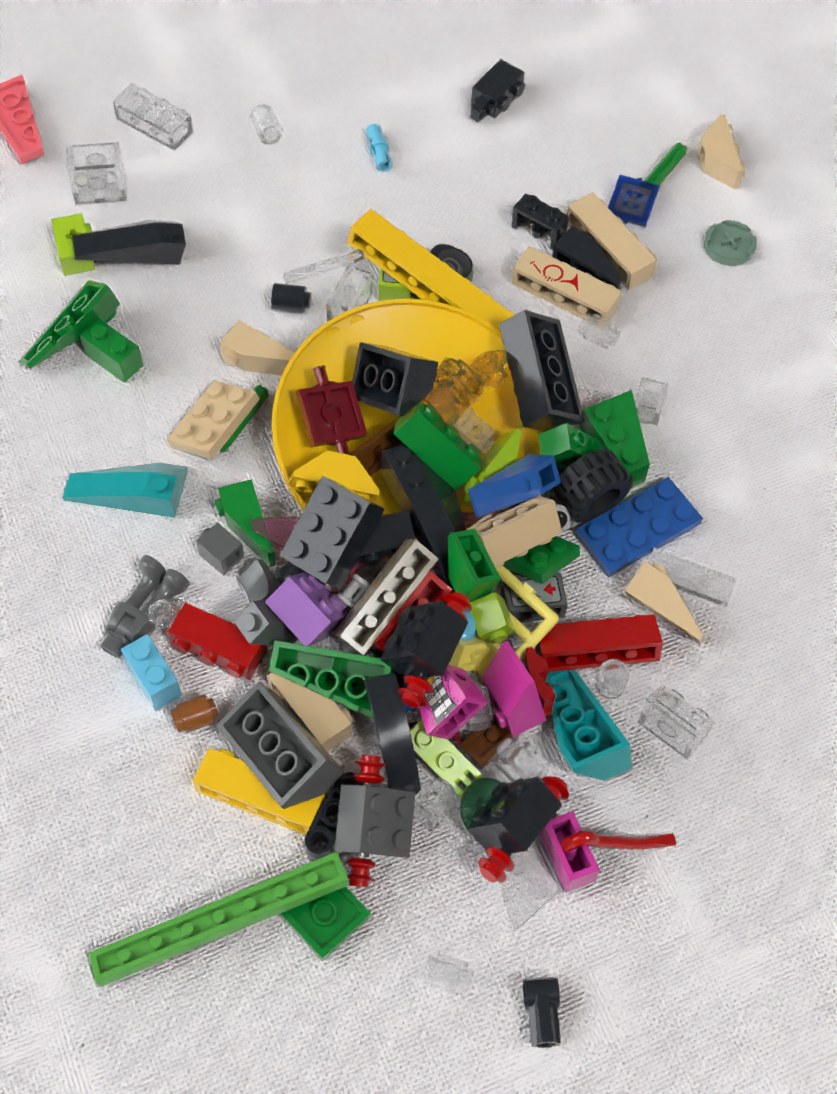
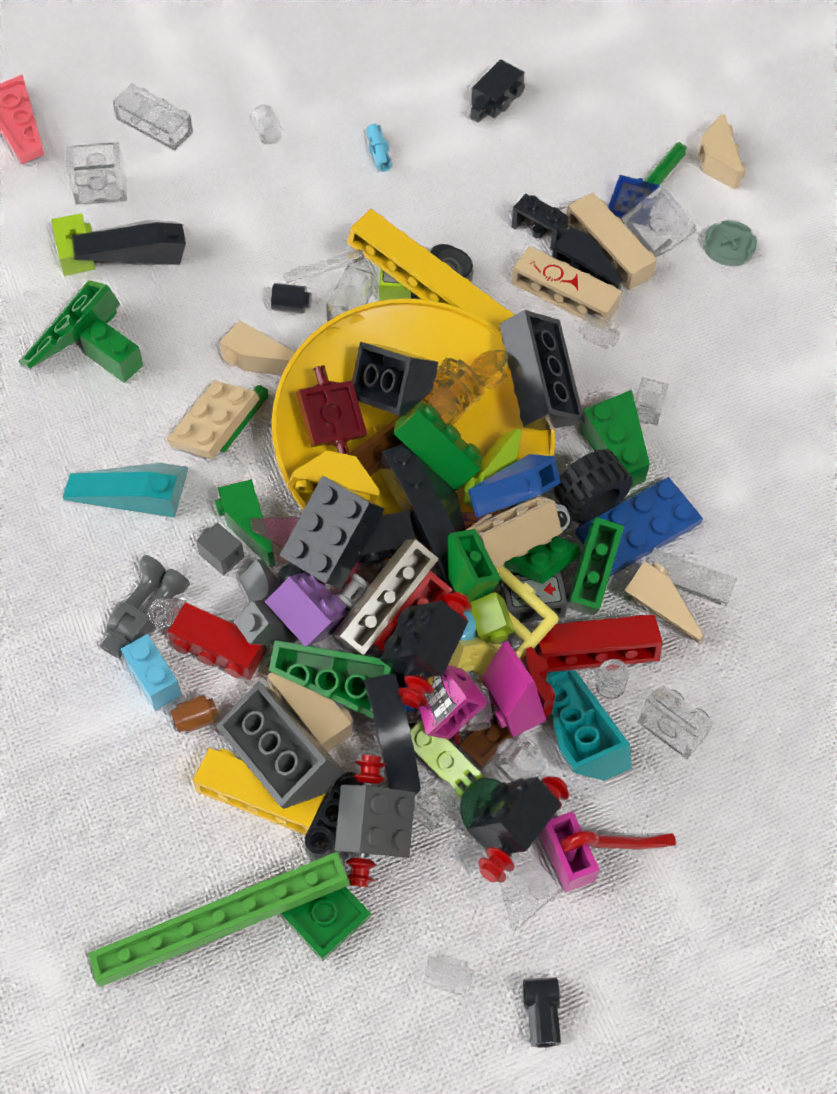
(484, 432): clear brick -> none
(567, 444): green brick -> none
(595, 566): none -> green brick
(659, 222): none -> clear slope

